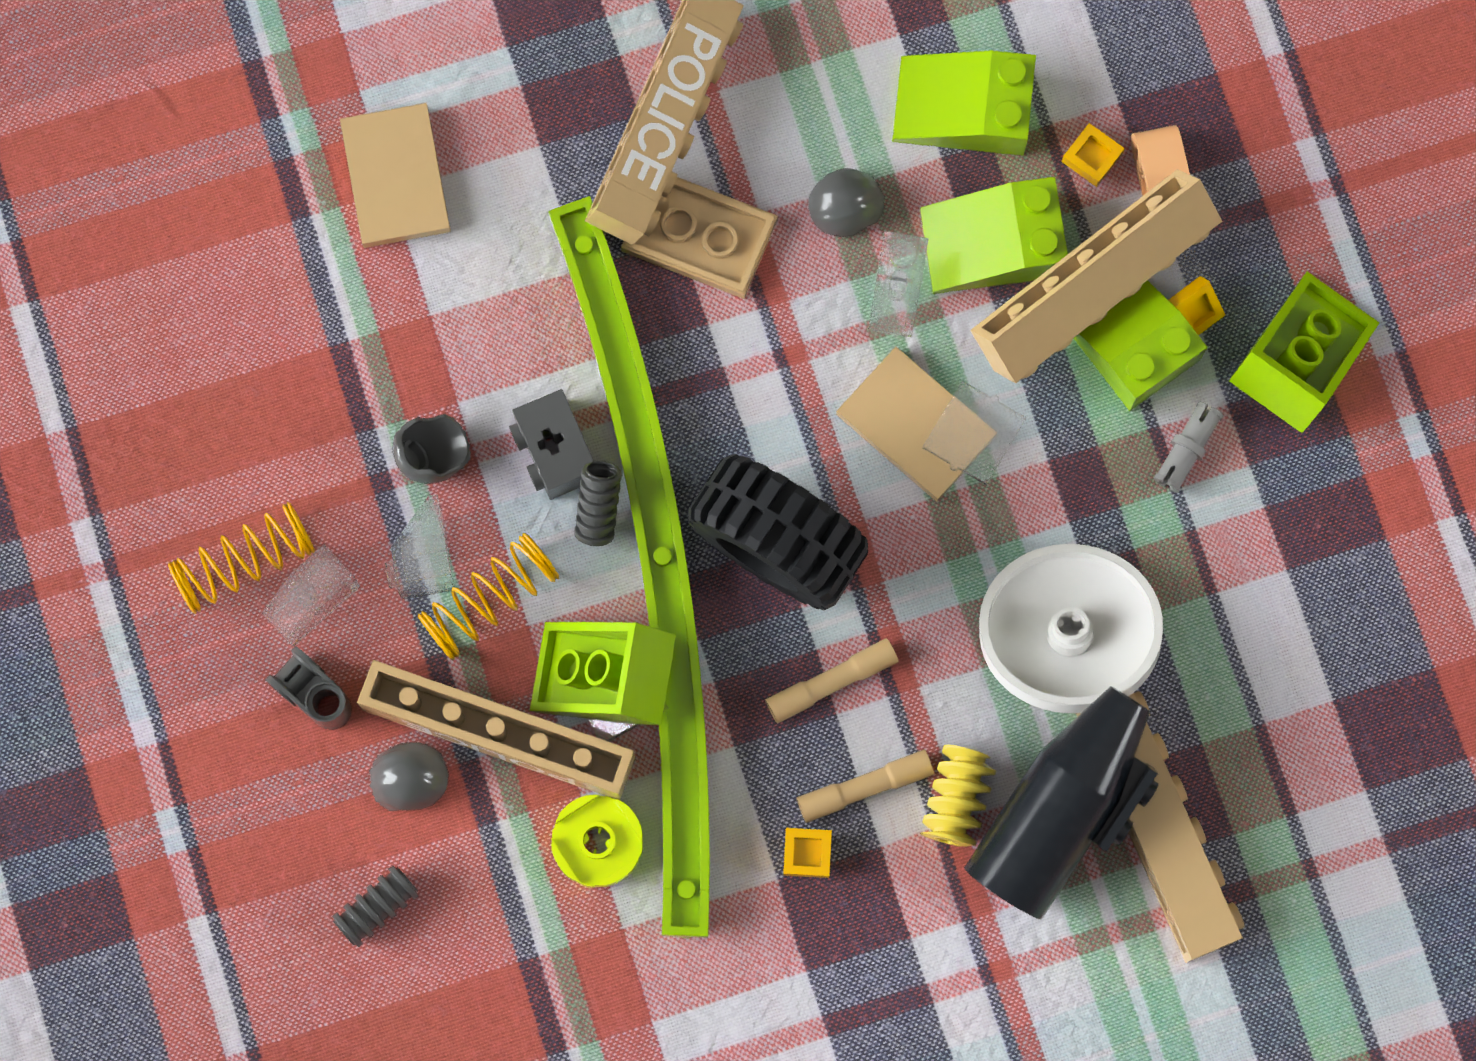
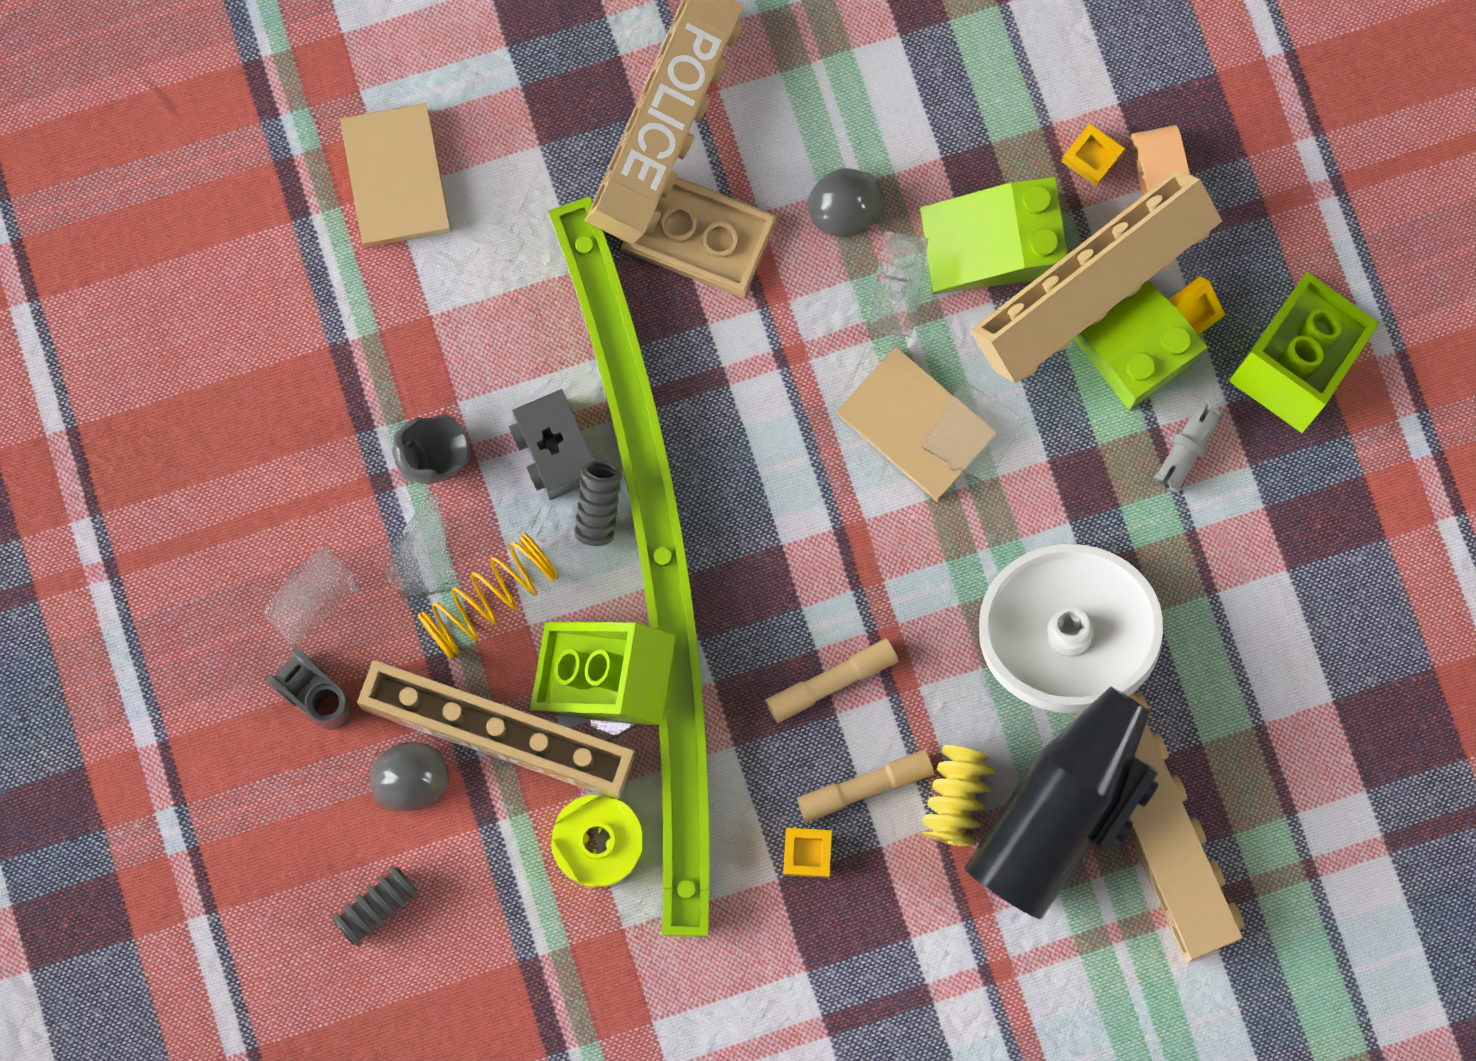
(176, 566): yellow piece -> none
(778, 531): black tyre -> none
(965, 101): lime slope -> none

